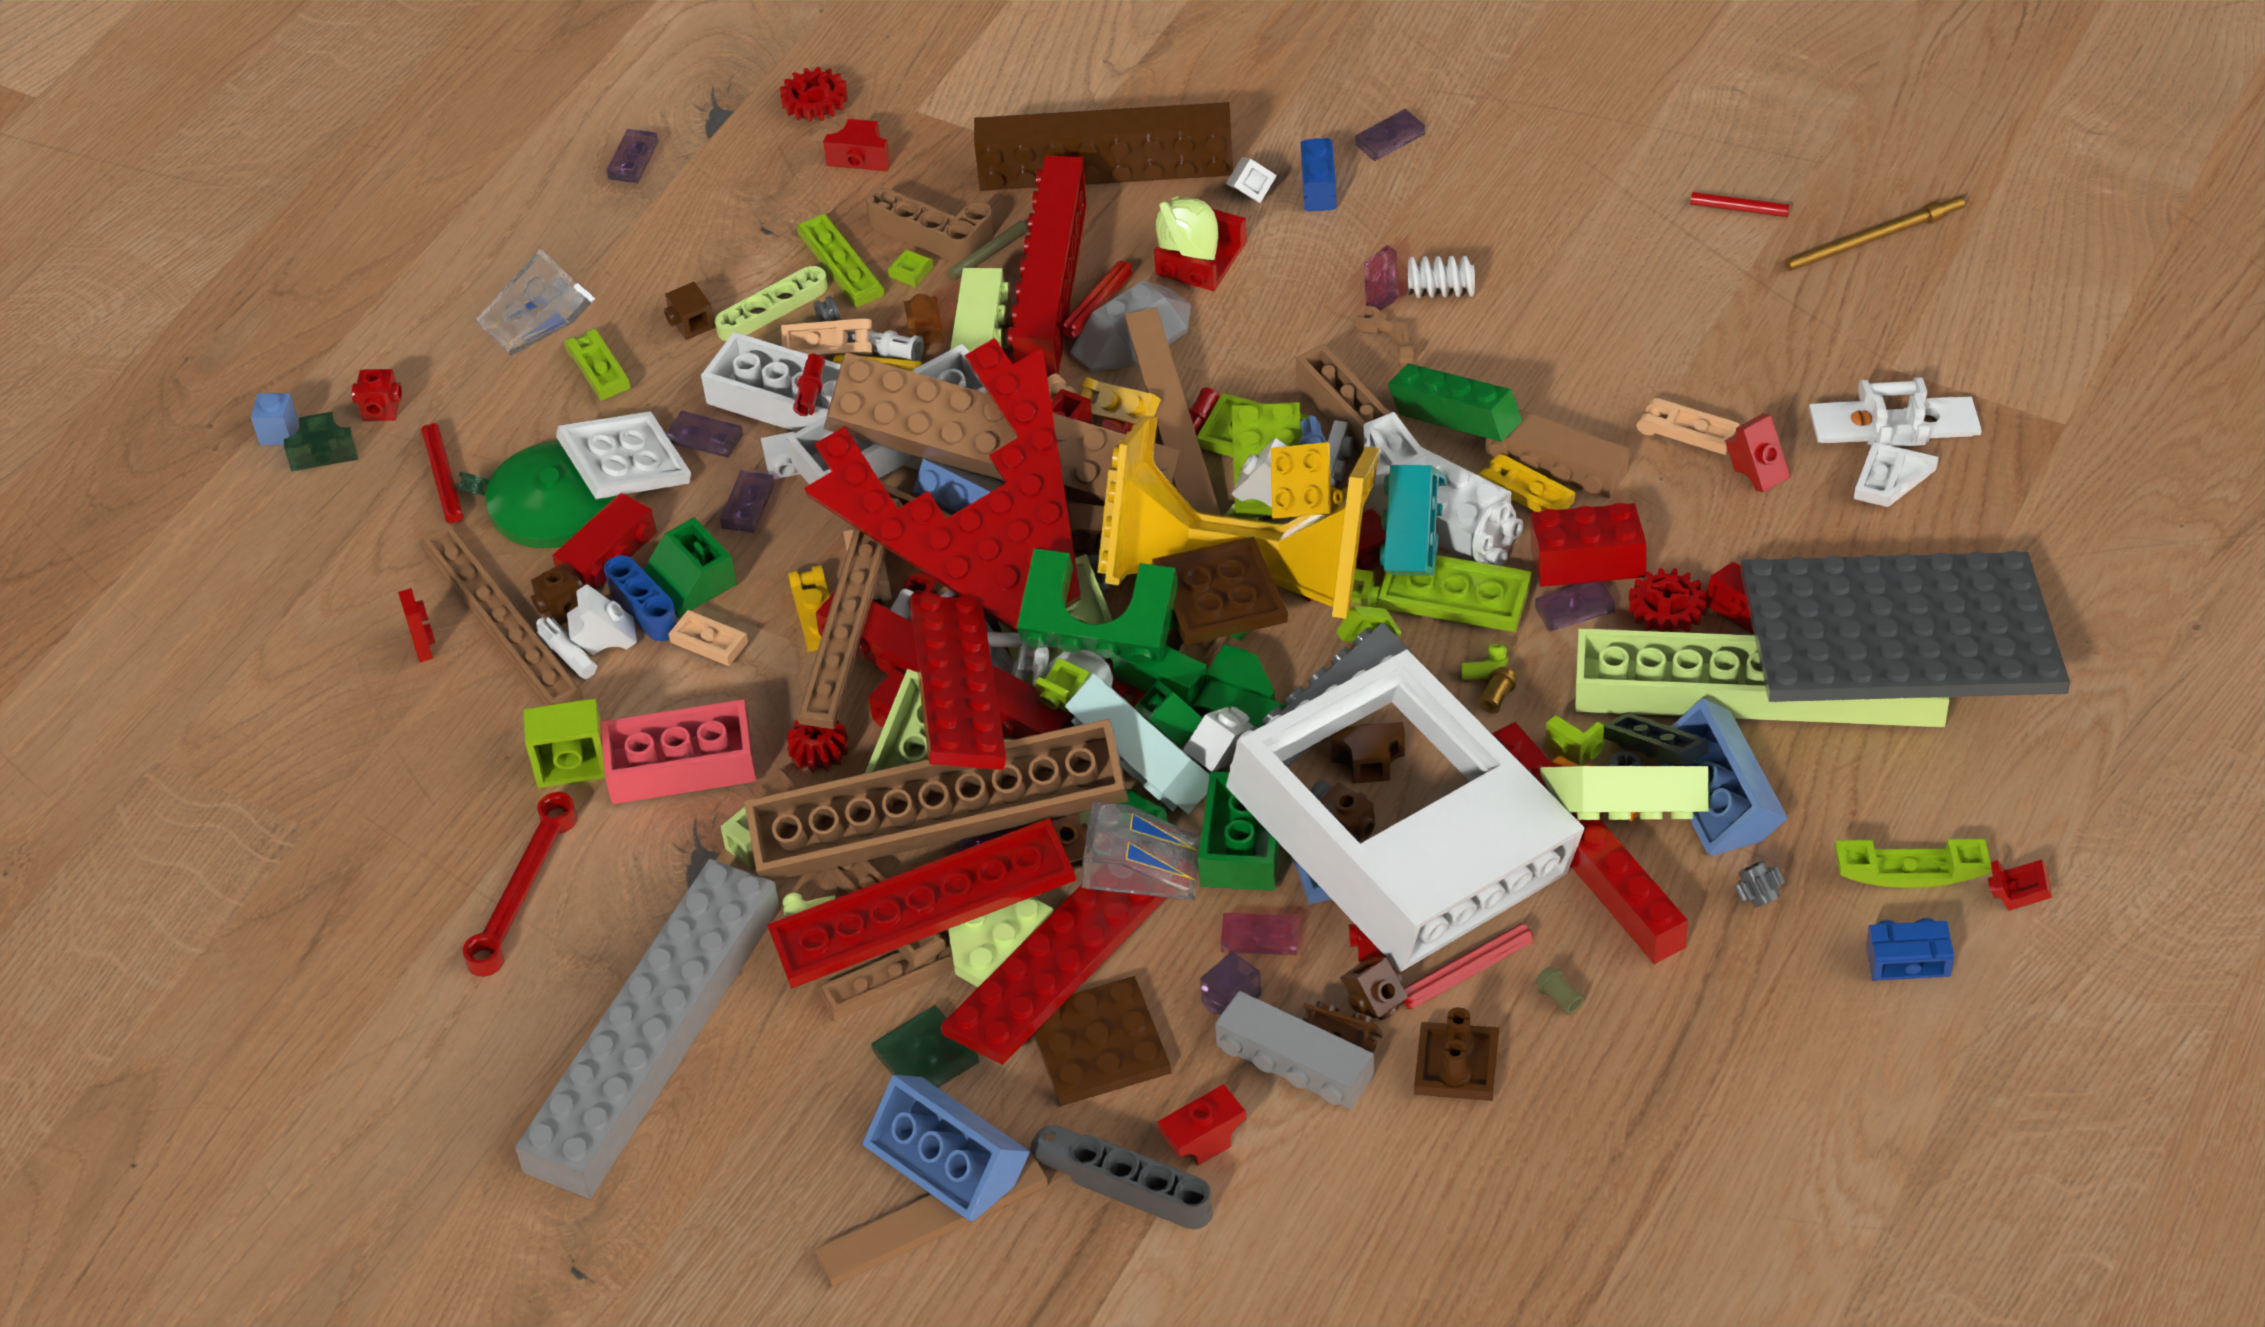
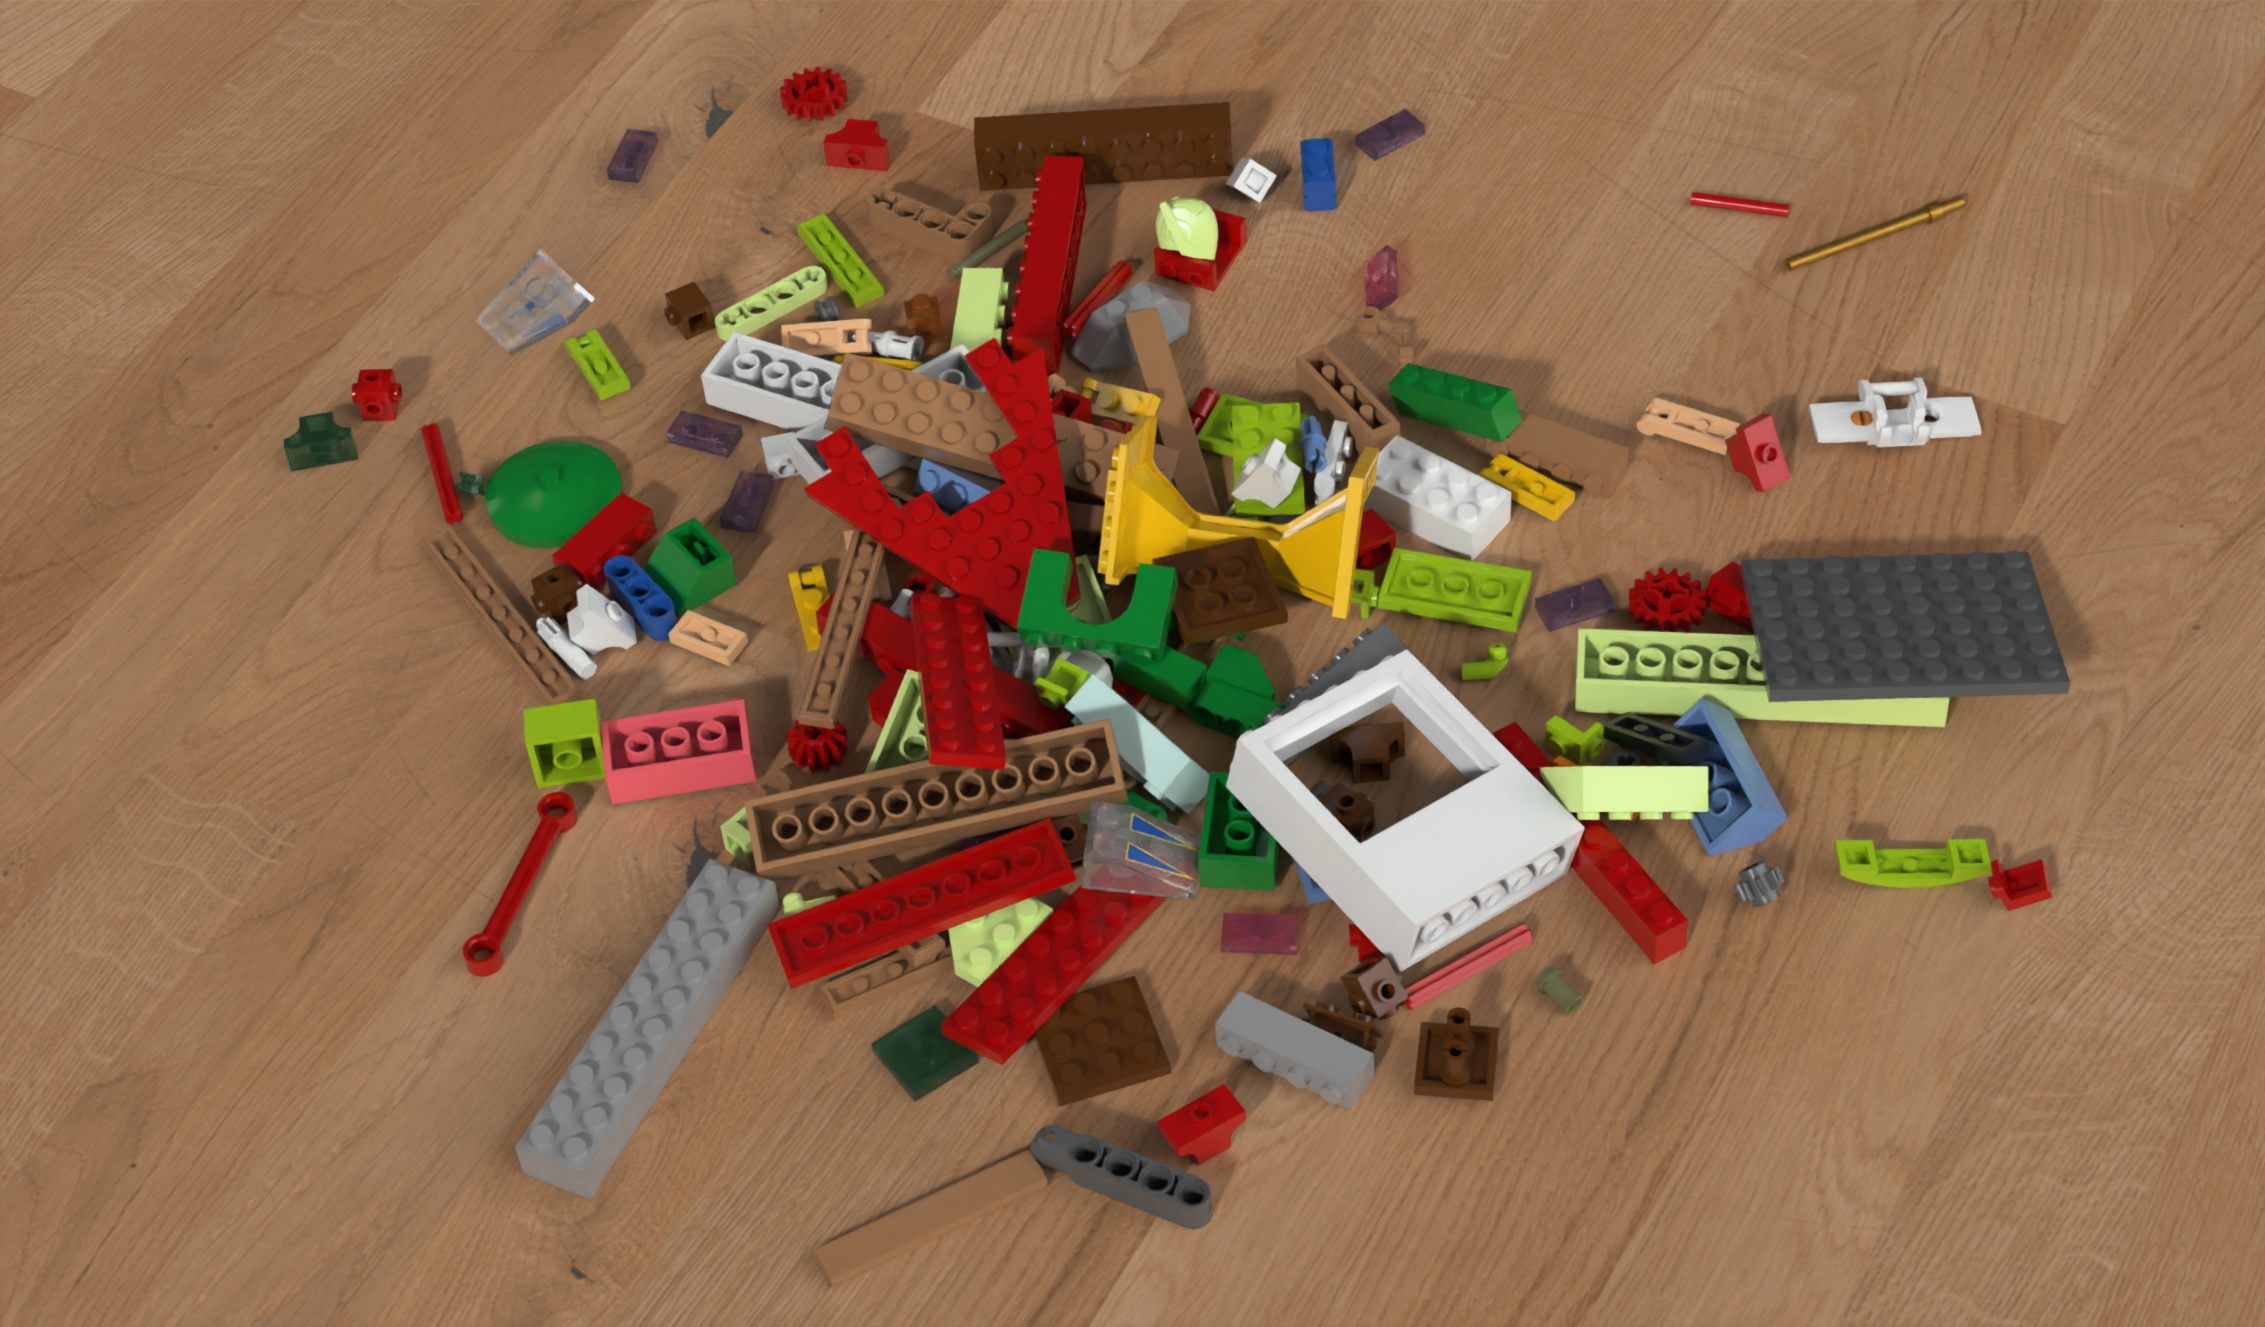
(274, 418): medium blue brick -> none
(415, 615): red plate -> none
(623, 455): white plate -> none
(809, 385): red axle -> none
(910, 268): lime tile -> none
(944, 1146): medium blue slope -> none
(1169, 713): green brick -> none
(1216, 737): white brick -> none
(1226, 980): clear purple brick -> none
(1302, 481): yellow hinge -> none
(1363, 617): lime bracket -> none
(1394, 444): white wing -> none
(1411, 519): teal wedge -> none
(1441, 276): white piece -> none
(1496, 533): white dish -> none
(1501, 682): pearl gold pin -> none
(1587, 544): red brick -> none
(1892, 473): white wing -> none
(1909, 950): blue brick -> none

